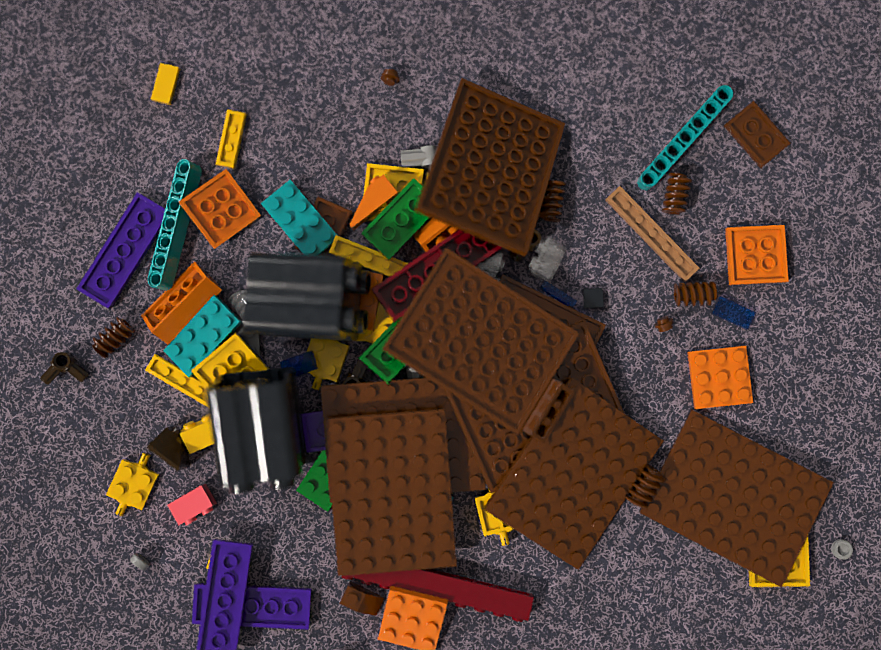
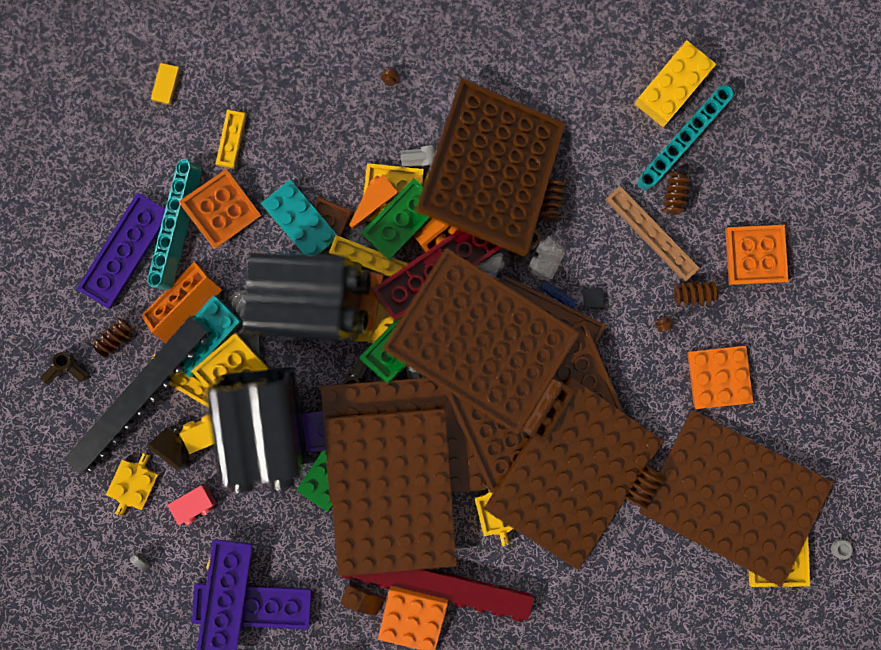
(138, 395): none -> black brick
(303, 363): clear blue tile -> none
(329, 358): yellow plate -> none
(675, 83): none -> yellow brick
(733, 313): clear blue tile -> none
(757, 134): reddish brown tile -> none

